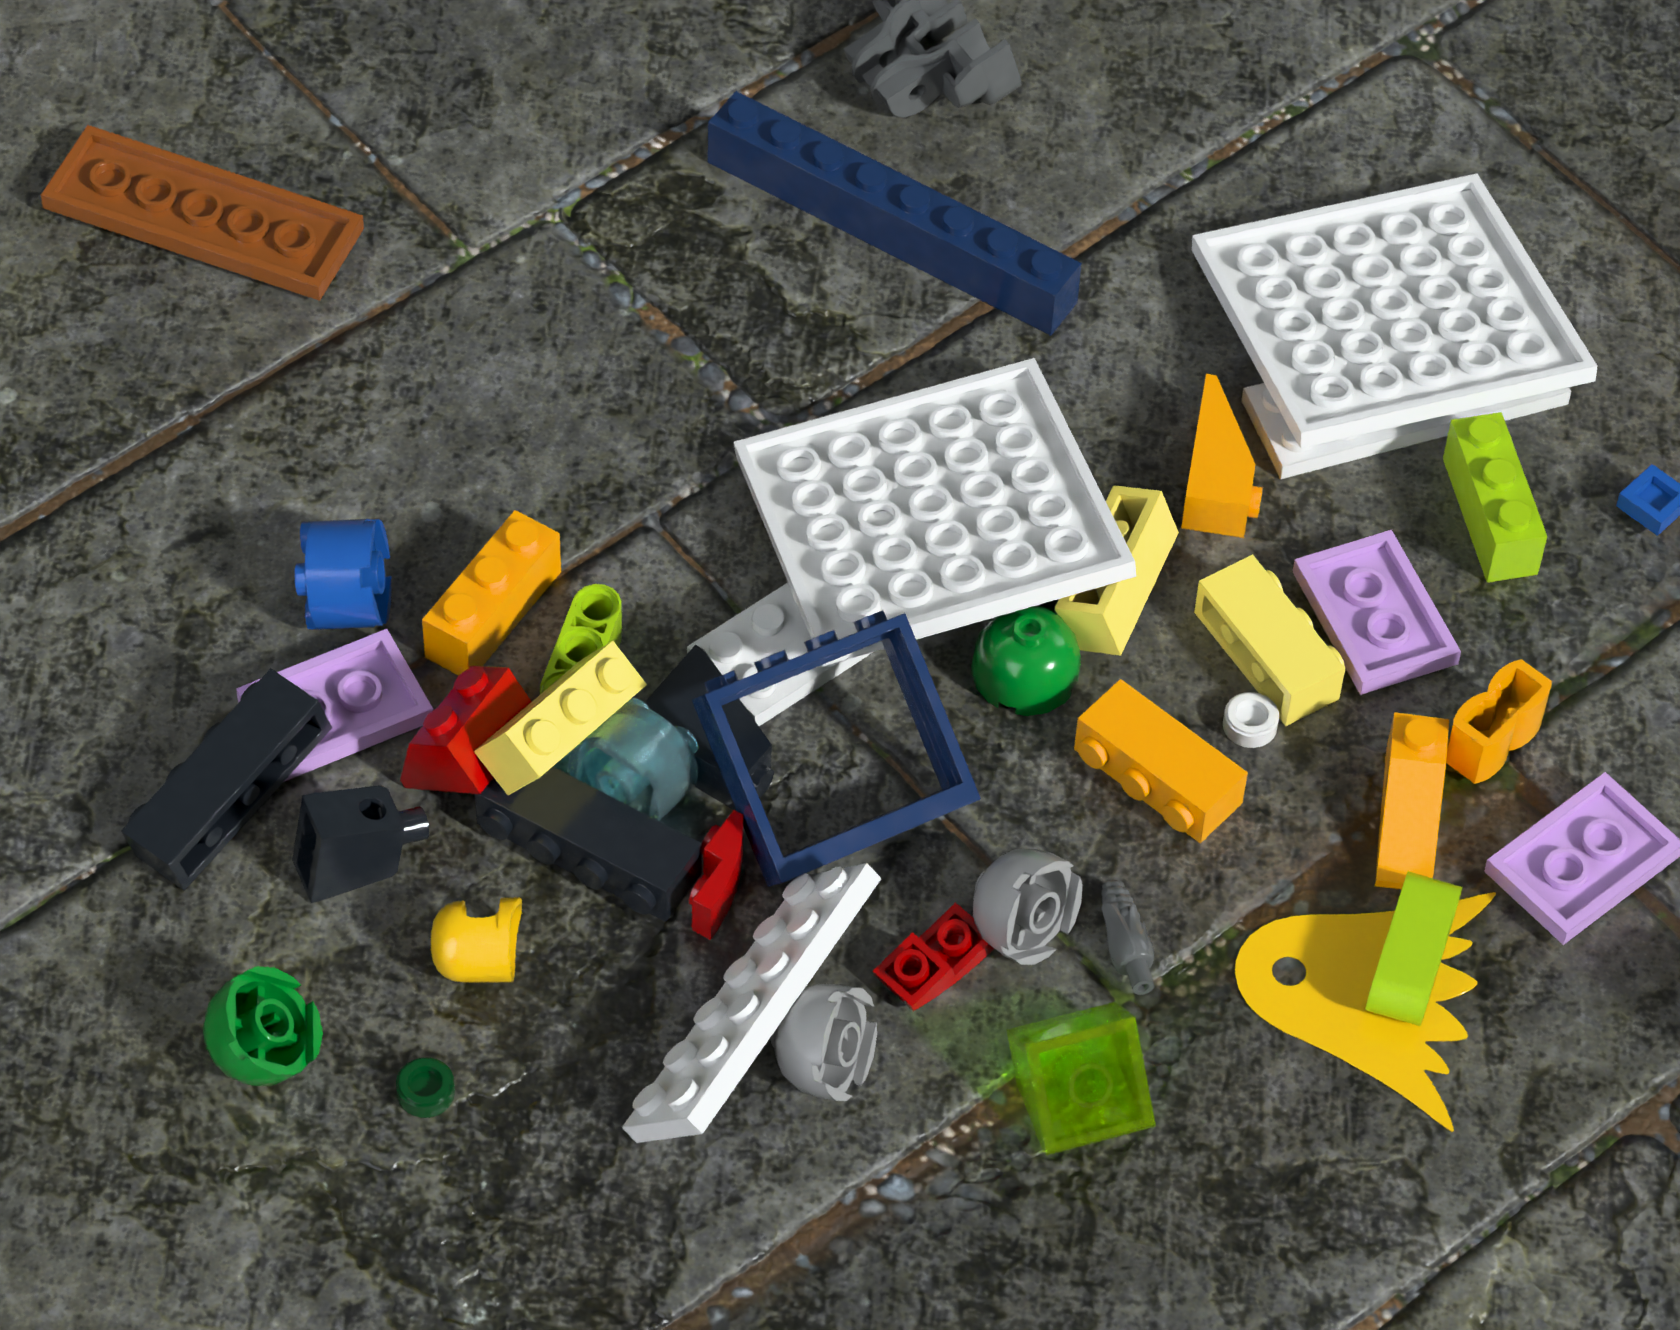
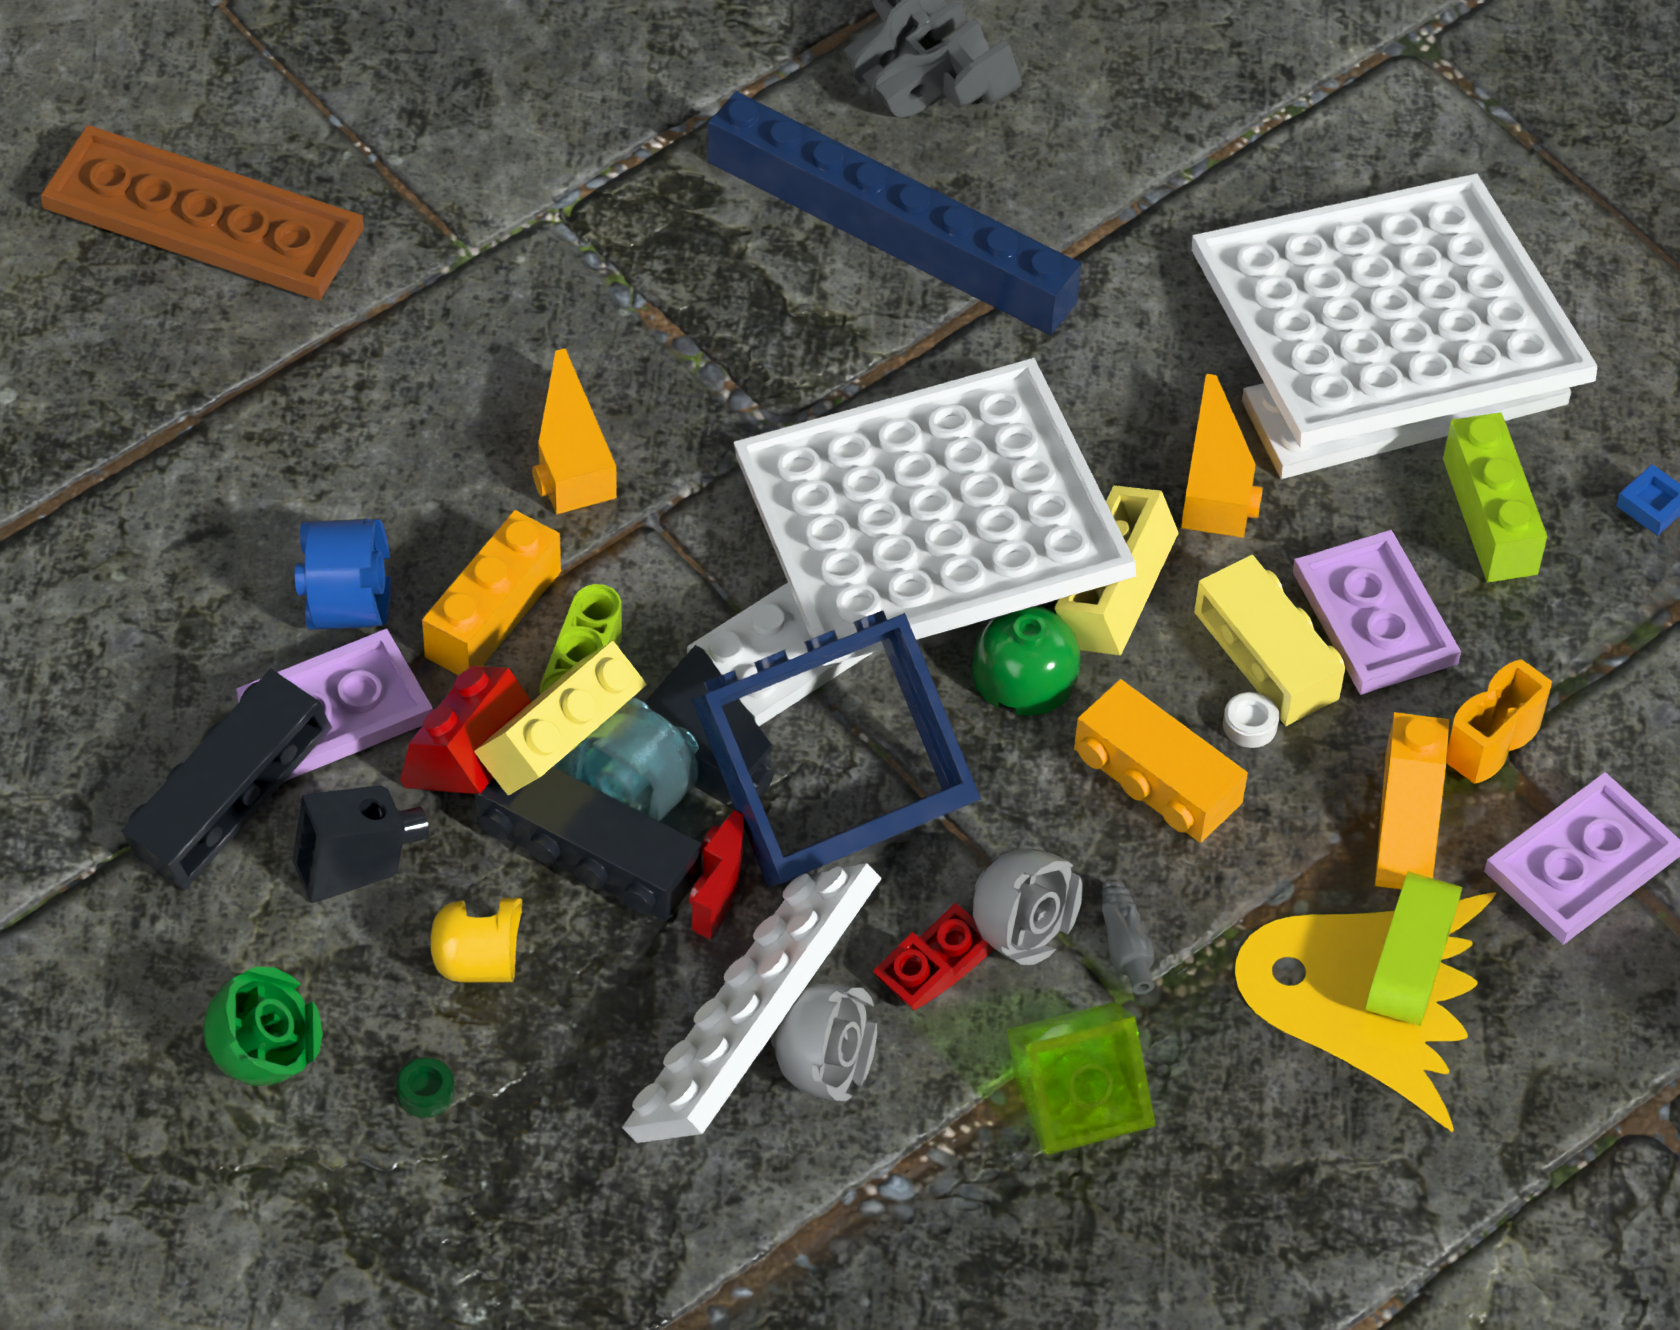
(573, 454): none -> light orange slope

